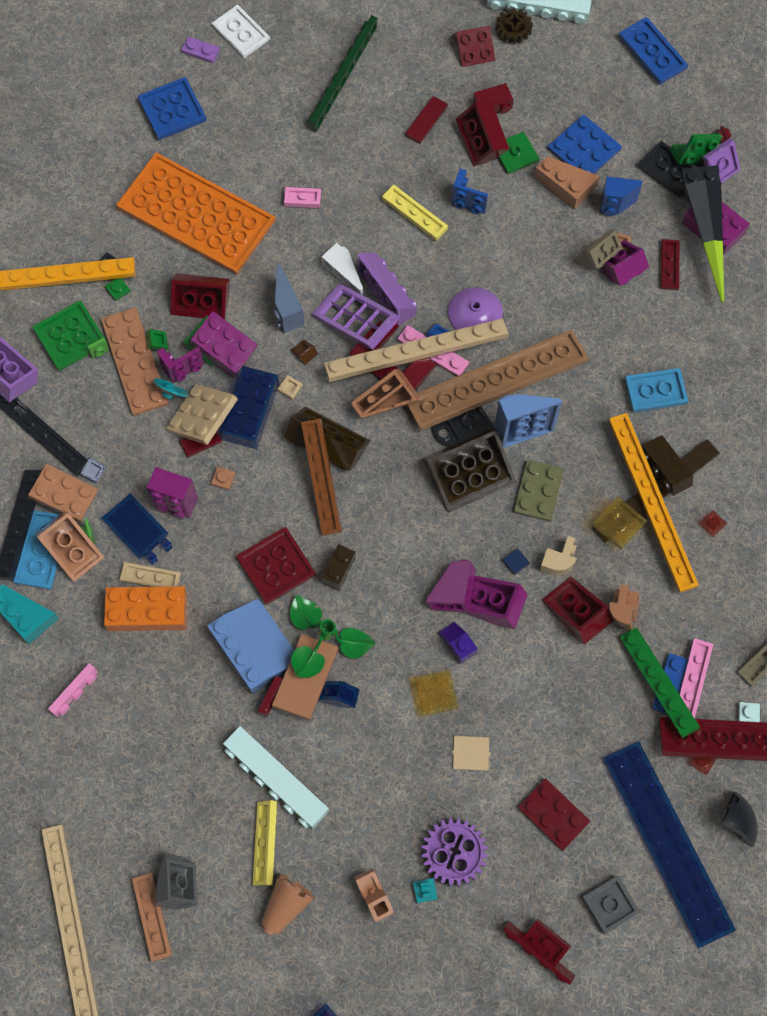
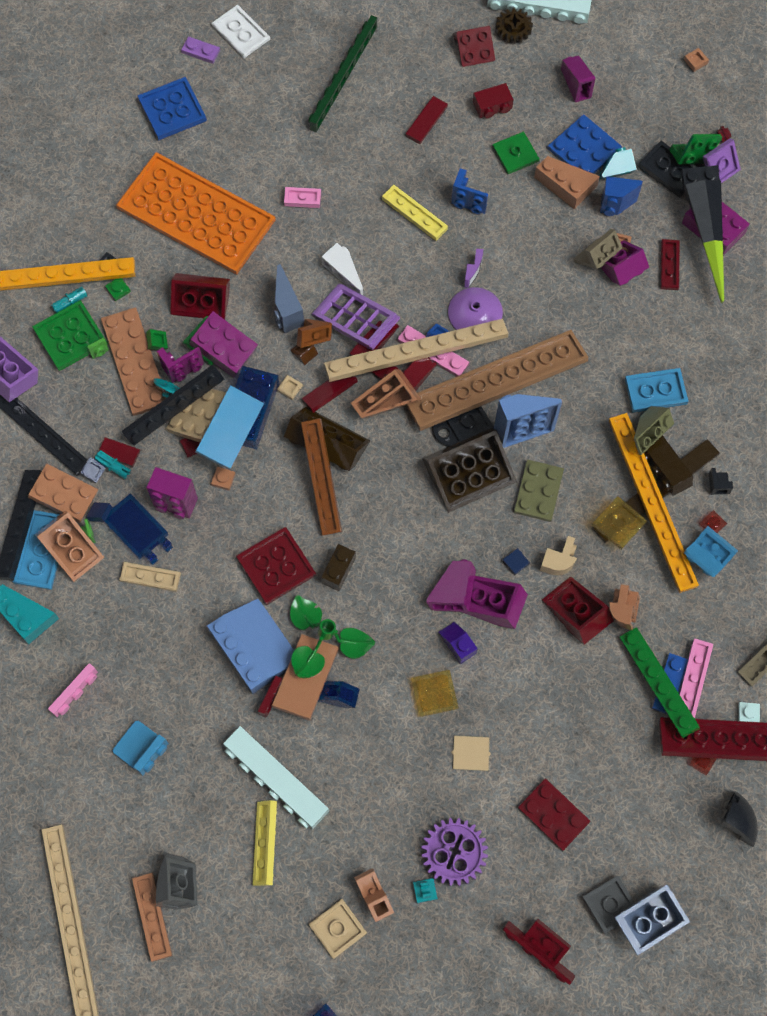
(69, 299): none -> teal axle
(99, 512): none -> dark blue tile
(112, 464): none -> teal axle
(124, 453): none -> dark red tile
(140, 747): none -> dark azure bracket
(145, 608): orange brick -> none
(173, 405): none -> black plate
(229, 427): none -> dark azure tile
(285, 904): nougat cone -> none
(313, 333): none -> dark orange slope
(327, 392): none -> dark red tile
(337, 928): none -> tan tile
(385, 286): medium lavender slope -> none
(473, 269): none -> medium lavender slope
(482, 132): dark red slope -> none
(578, 78): none -> magenta slope
(618, 164): none -> slope
(651, 427): none -> olive slope
(651, 919): none -> sand blue slope
(653, 50): blue plate -> none
(669, 845): clear blue plate -> none
(696, 59): none -> nougat plate
(710, 552): none -> dark azure bracket
(719, 482): none -> black panel

